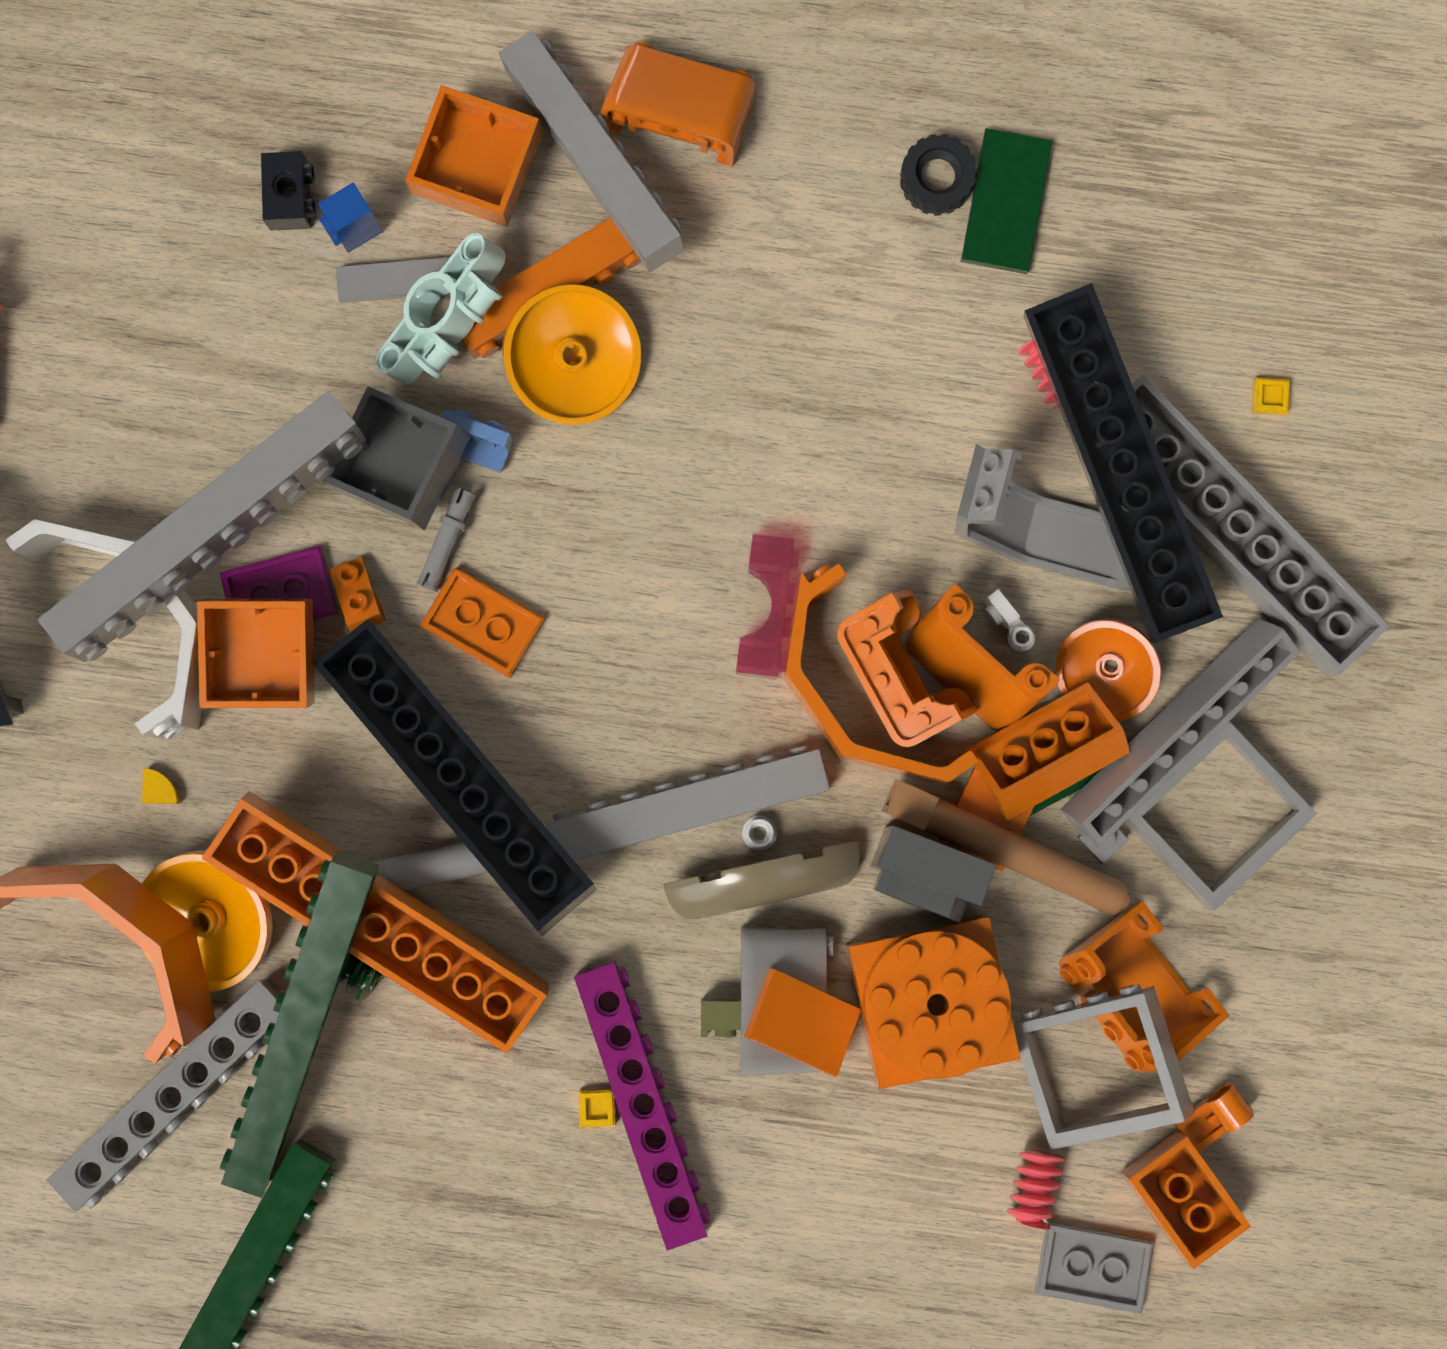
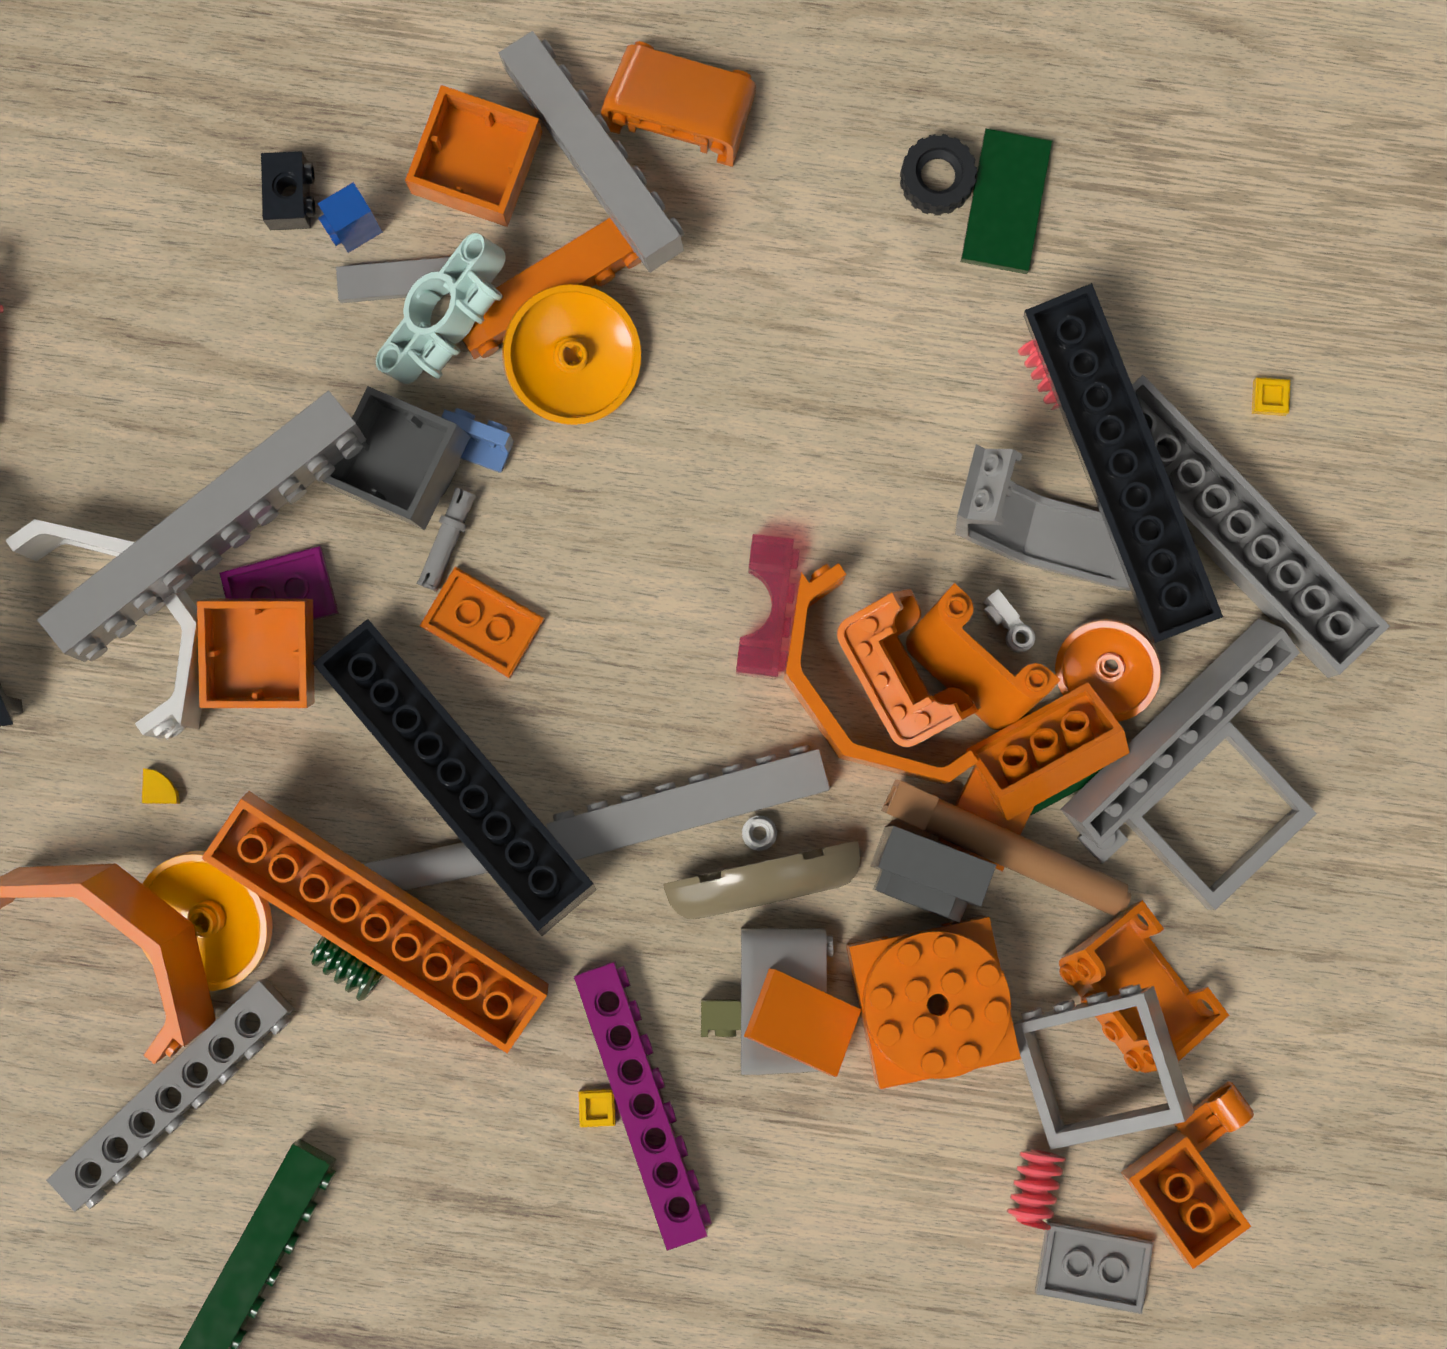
(300, 1022): dark green brick -> none
(356, 594): orange plate -> none

